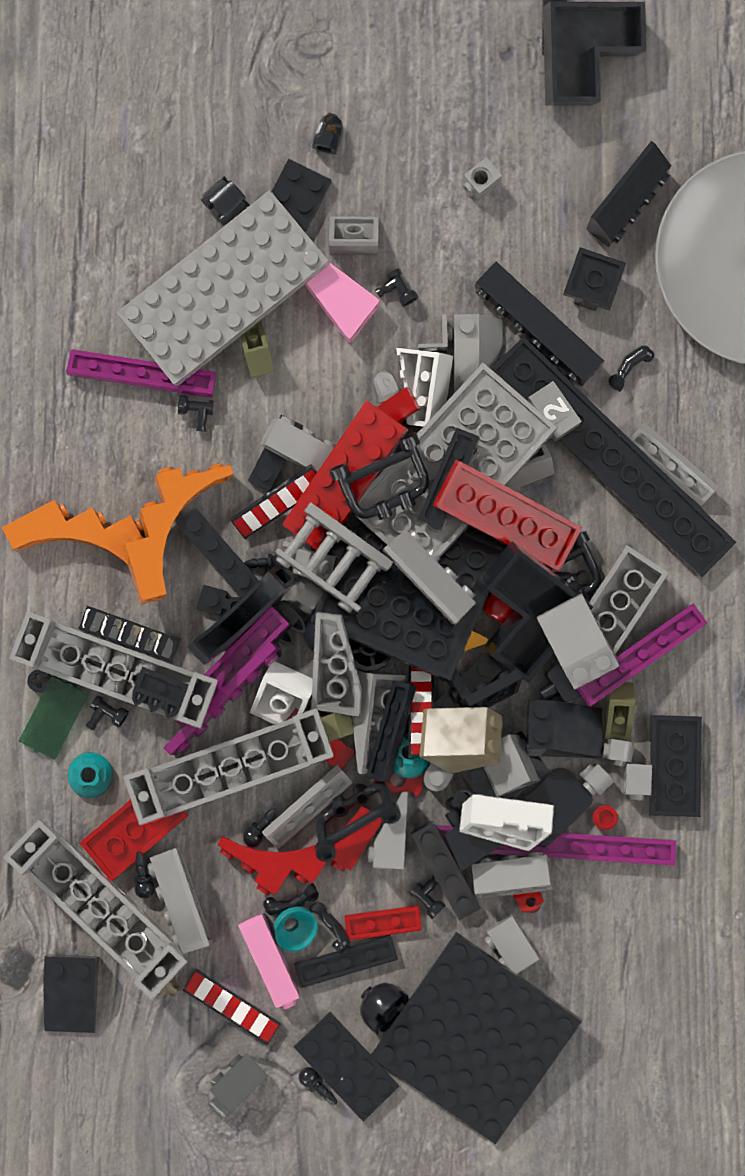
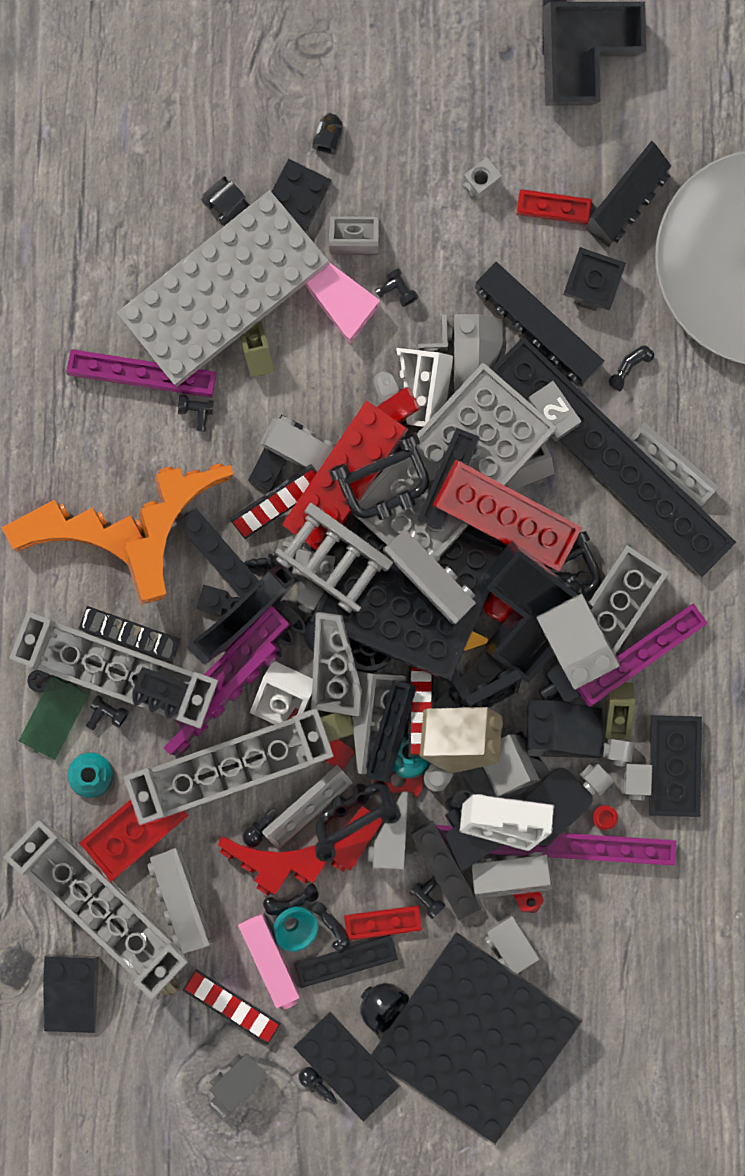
(144, 887): black bar -> none
(554, 206): none -> red tile

